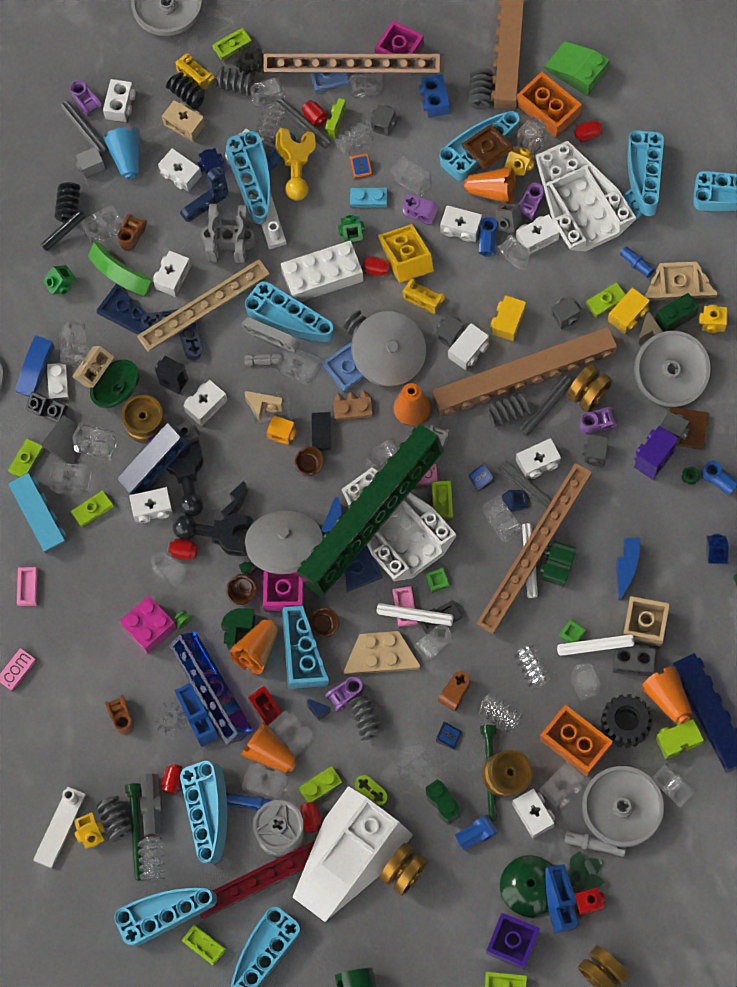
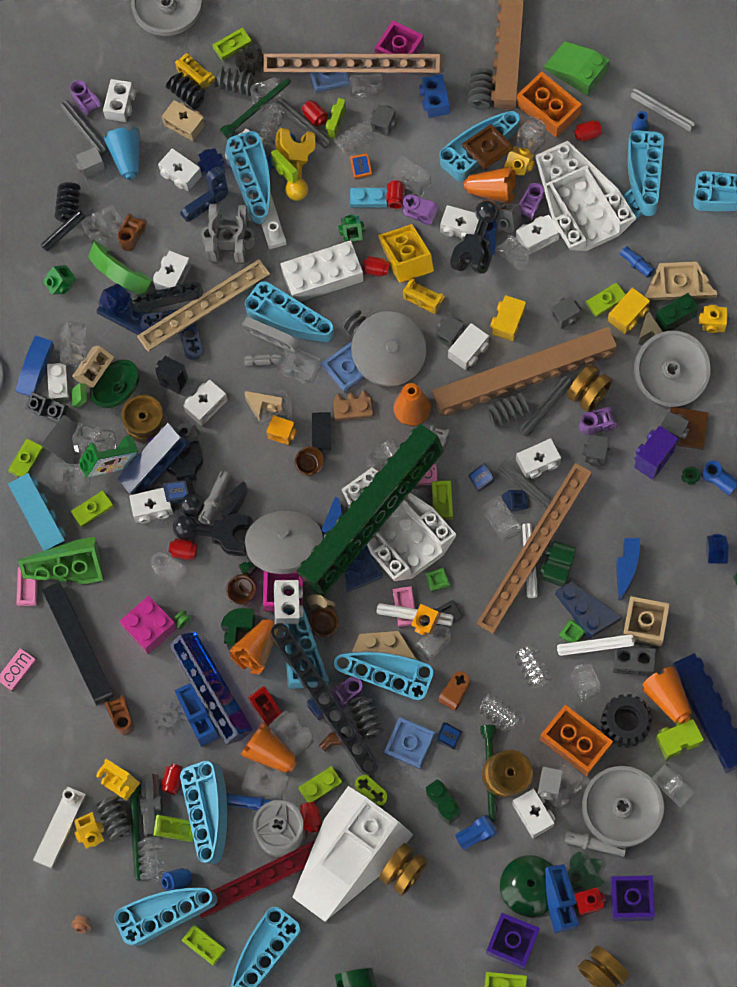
(68, 562): none -> bright green wedge
(78, 643): none -> black beam
(79, 395): none -> bright green tile
(81, 924): none -> nougat plate
(109, 461): none -> panel
(114, 299): none -> clear blue brick
(117, 779): none -> yellow hinge
(149, 300): none -> black beam
(173, 828): none -> lime plate
(175, 491): none -> slope
(176, 879): none -> blue brick
(211, 504): none -> light grey pin
(229, 130): none -> dark green piece
(283, 166): none -> lime plate
(283, 601): none -> white brick
(318, 601): none -> tan piece
(324, 709): none -> black beam
(330, 740): none -> reddish brown arm
(393, 666): none -> medium azure beam
(395, 194): none -> red brick
(409, 743): none -> medium blue tile
(425, 611): none -> light orange brick
(475, 246): none -> black piece
(549, 783): none -> light grey brick
(586, 610): none -> dark blue wing
(632, 898): none -> dark purple brick
(640, 122): none -> blue cone
(662, 109): none -> light grey axle

